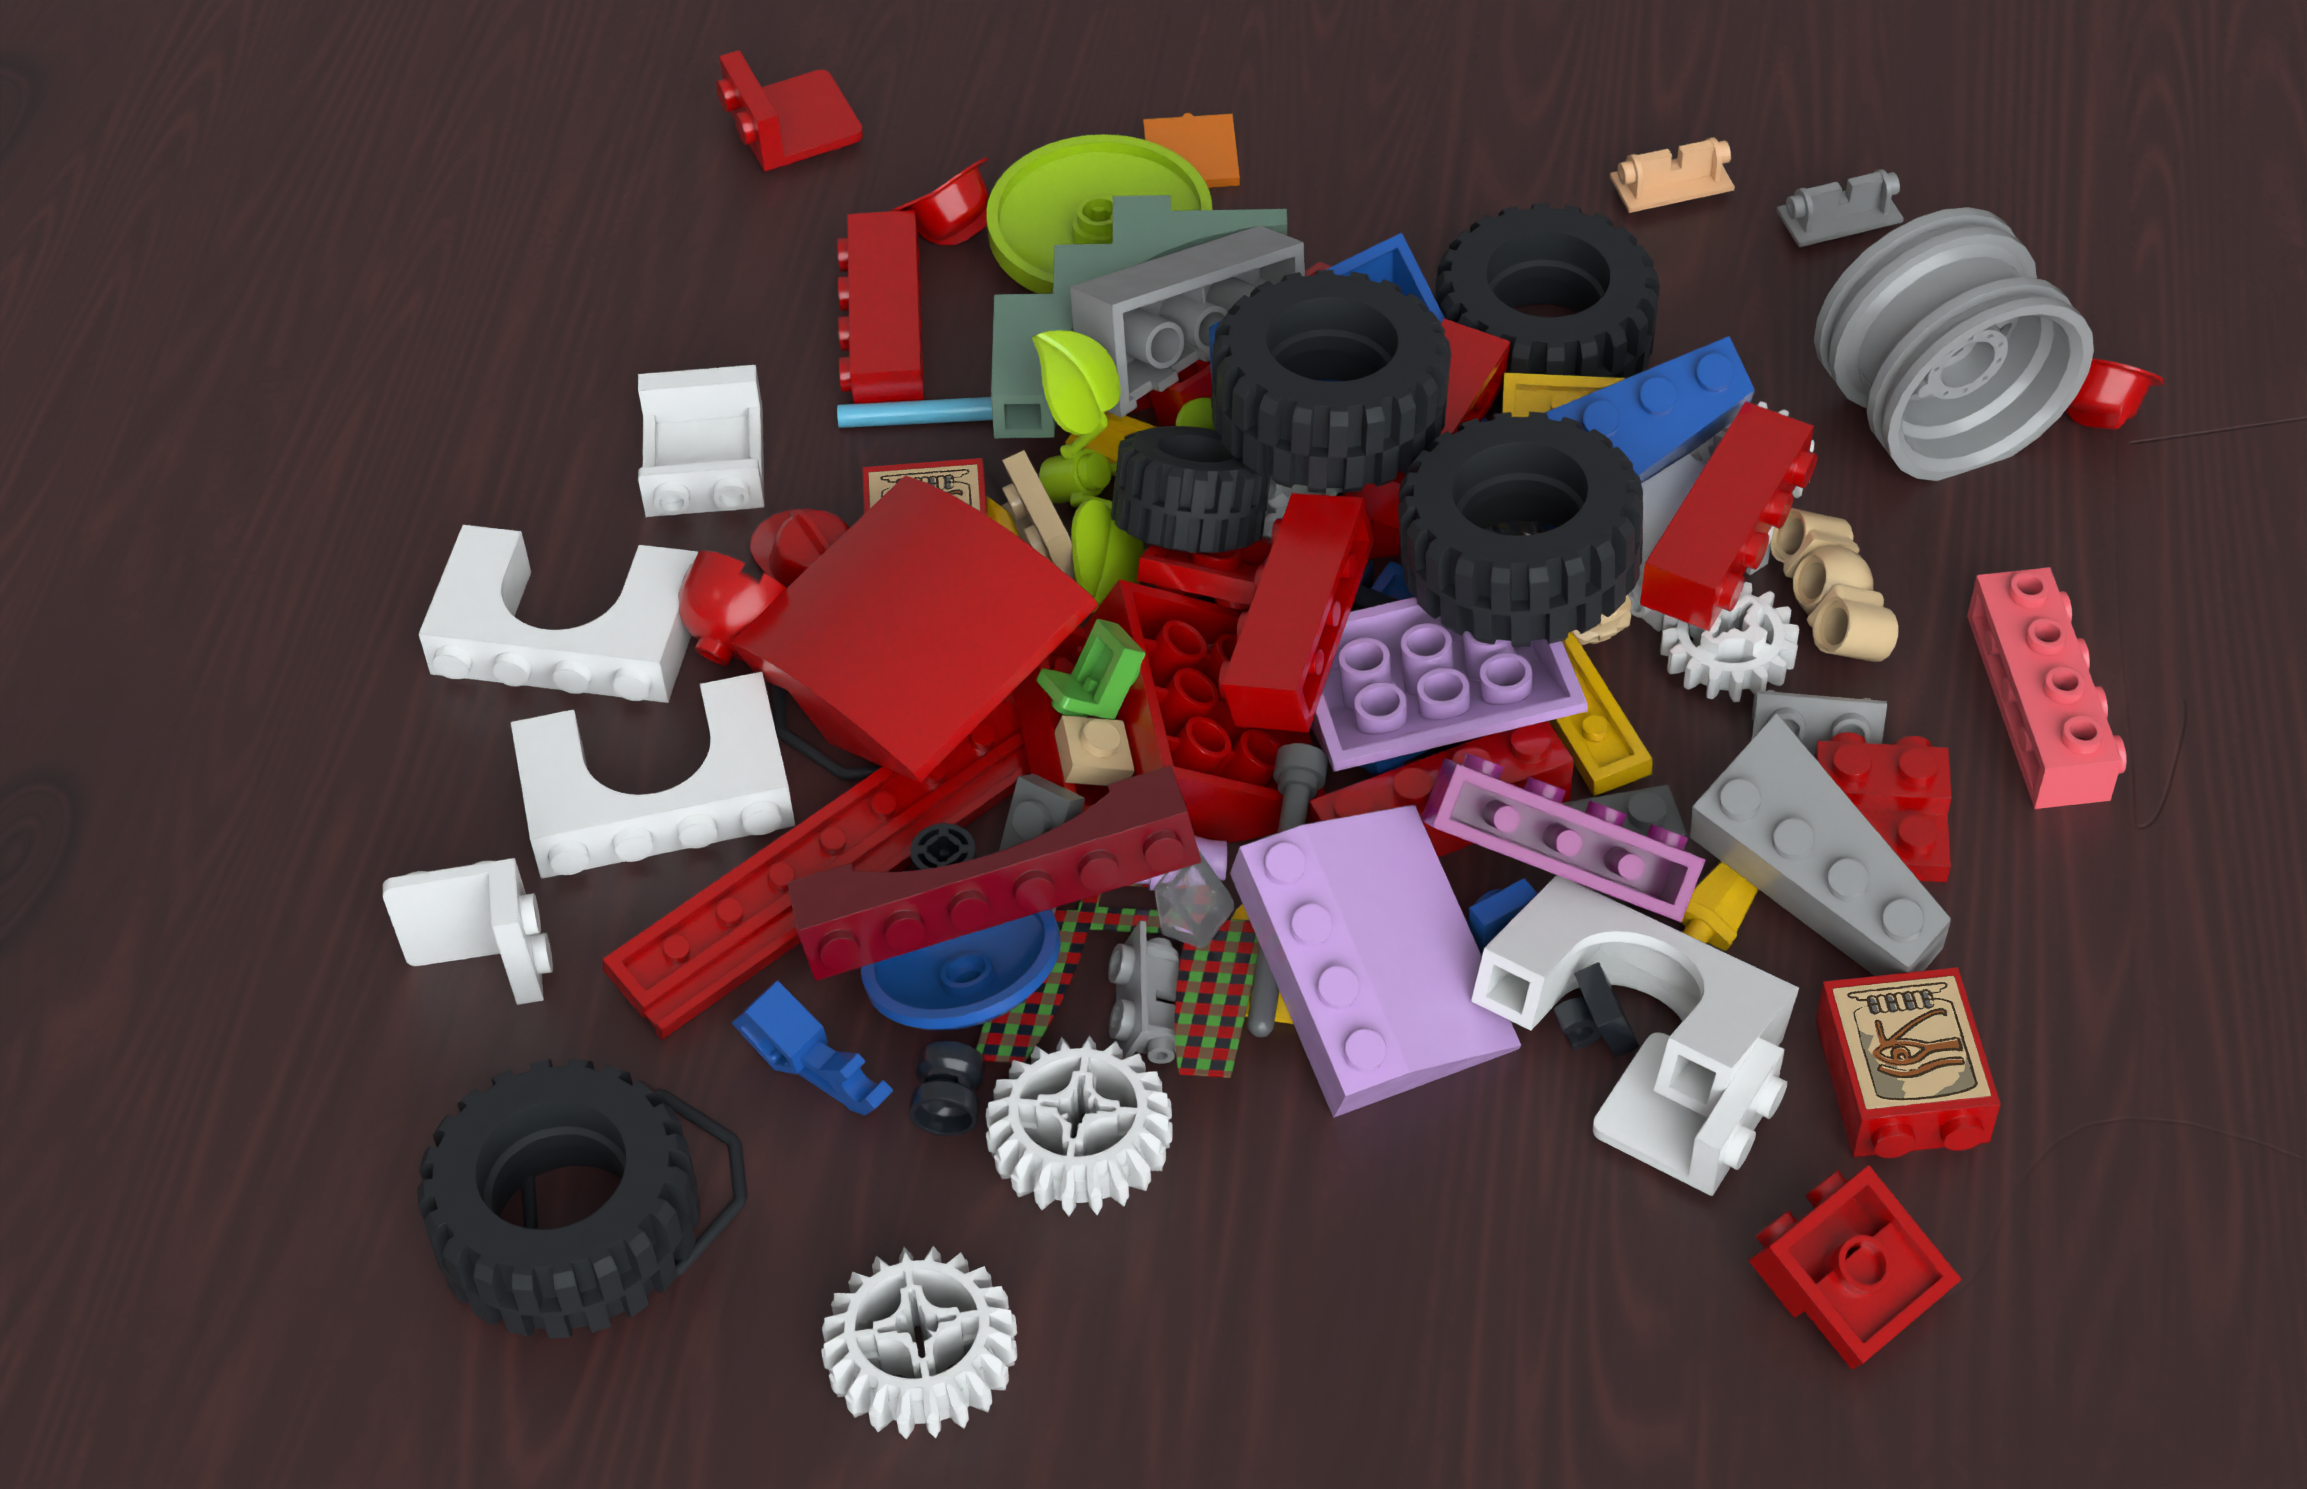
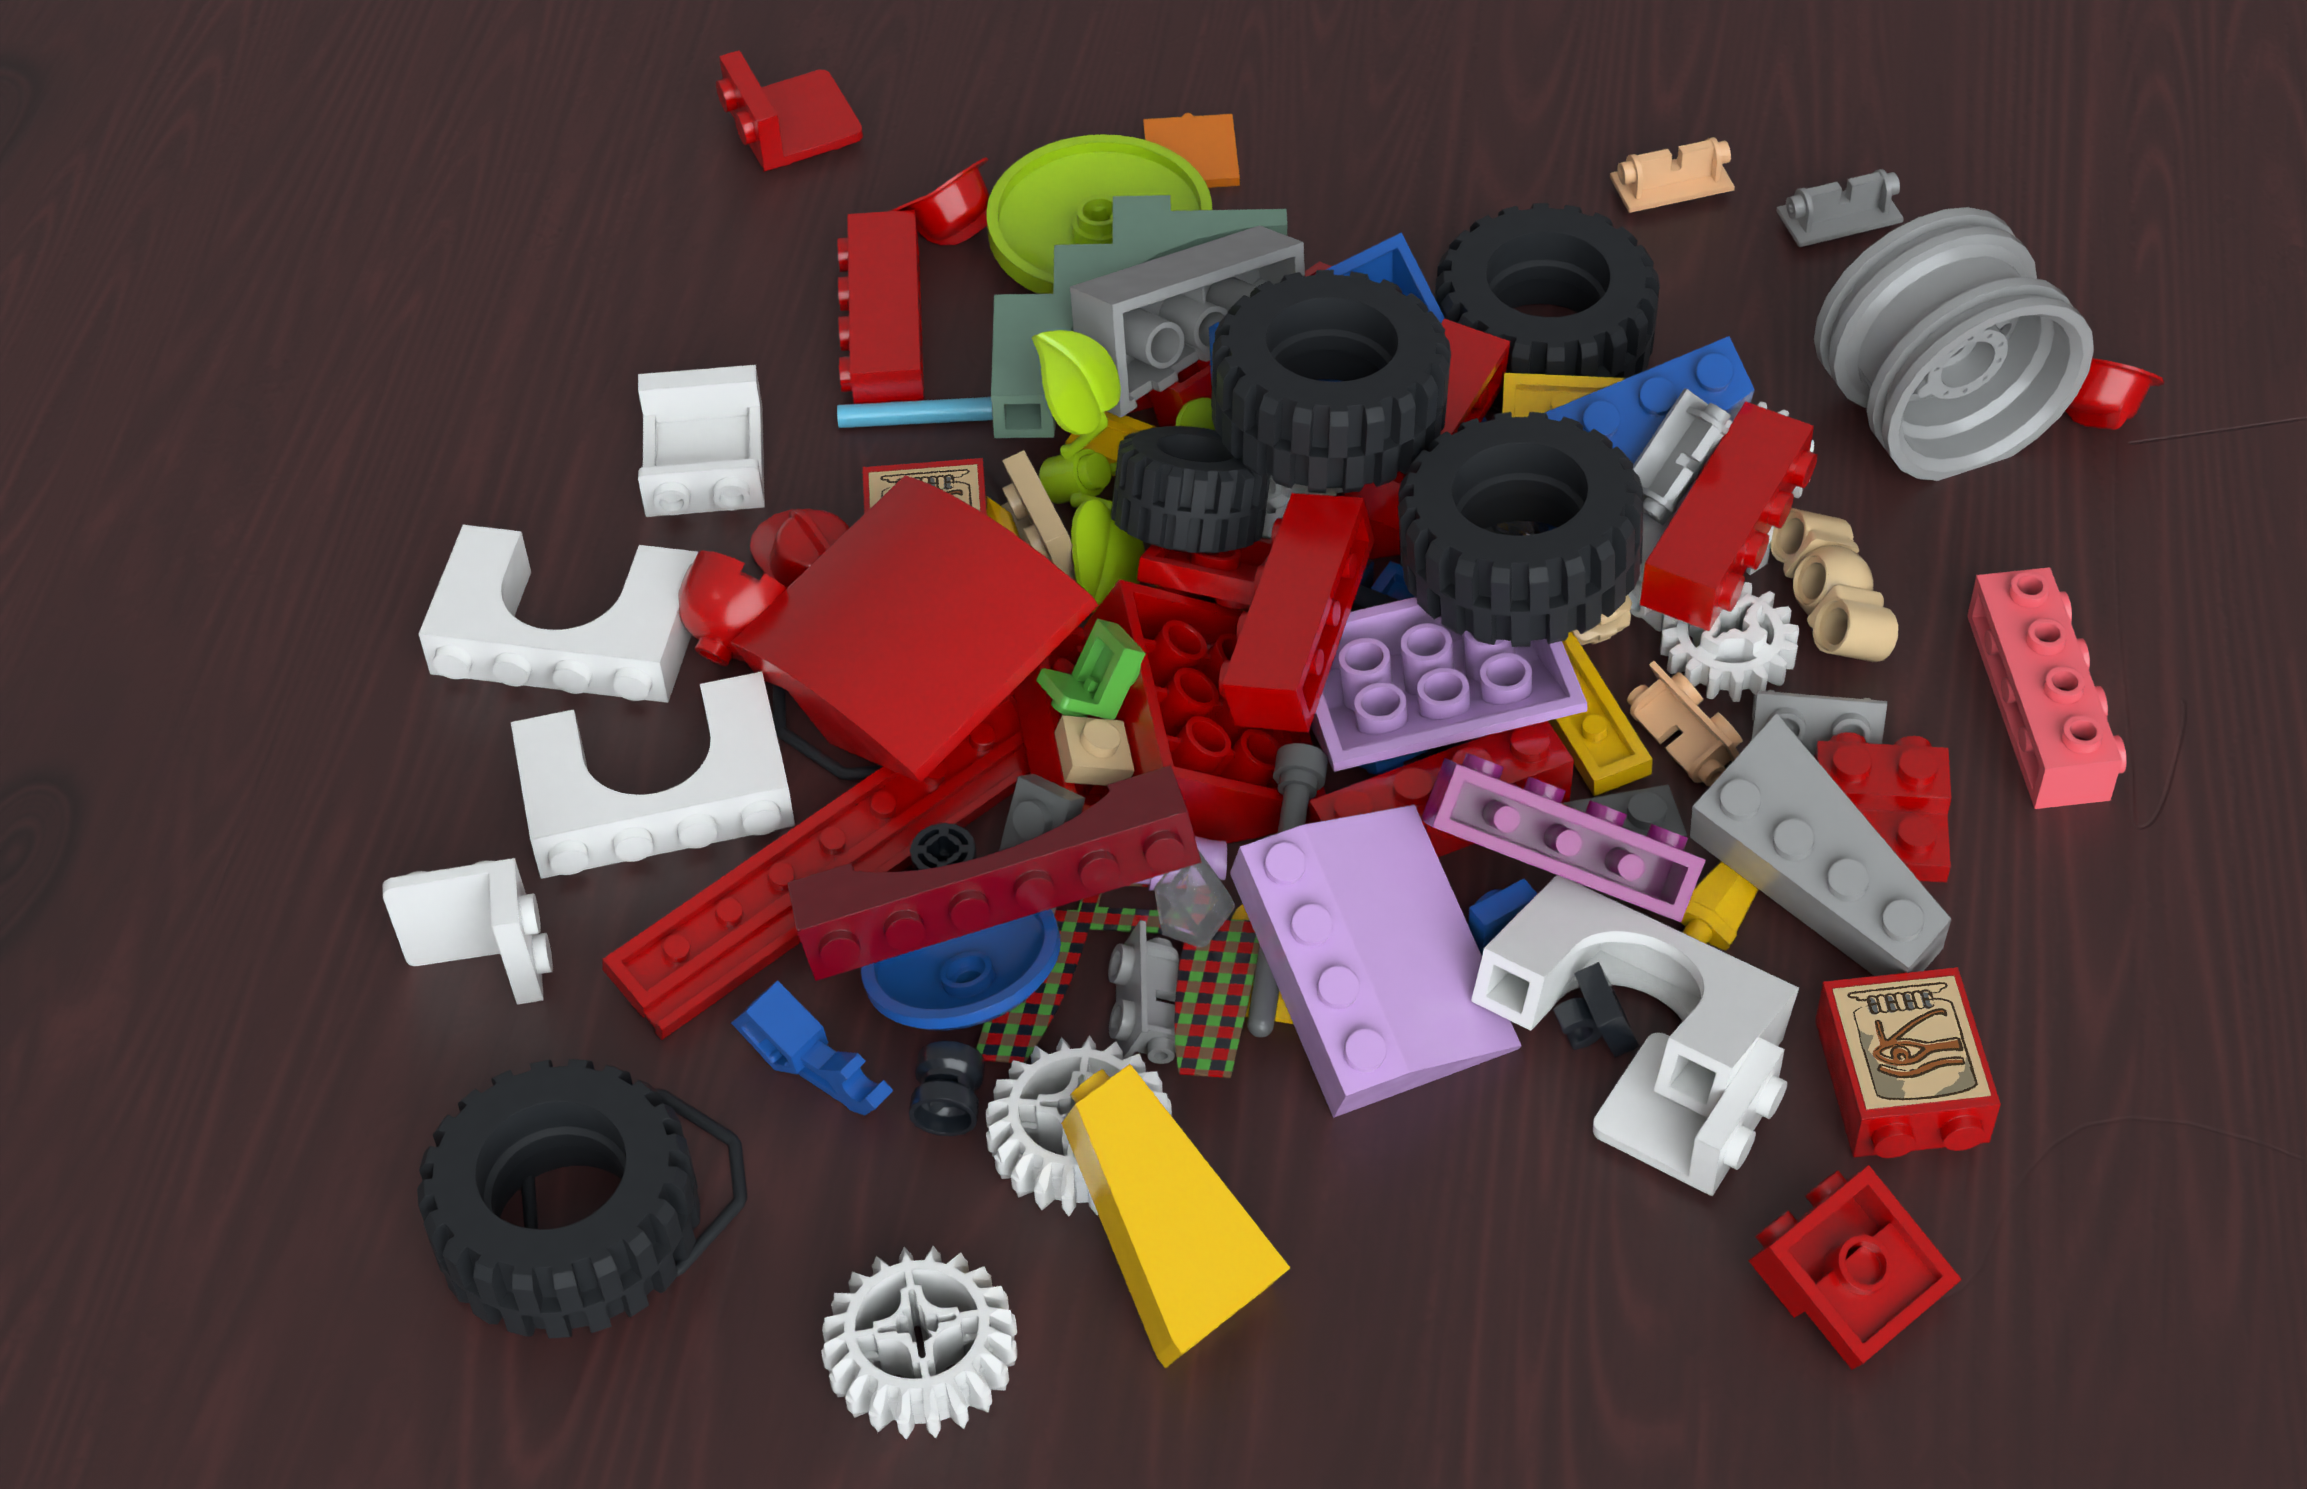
(1167, 1214): none -> yellow slope
(1672, 706): none -> light nougat hinge
(1678, 452): none -> light grey hinge

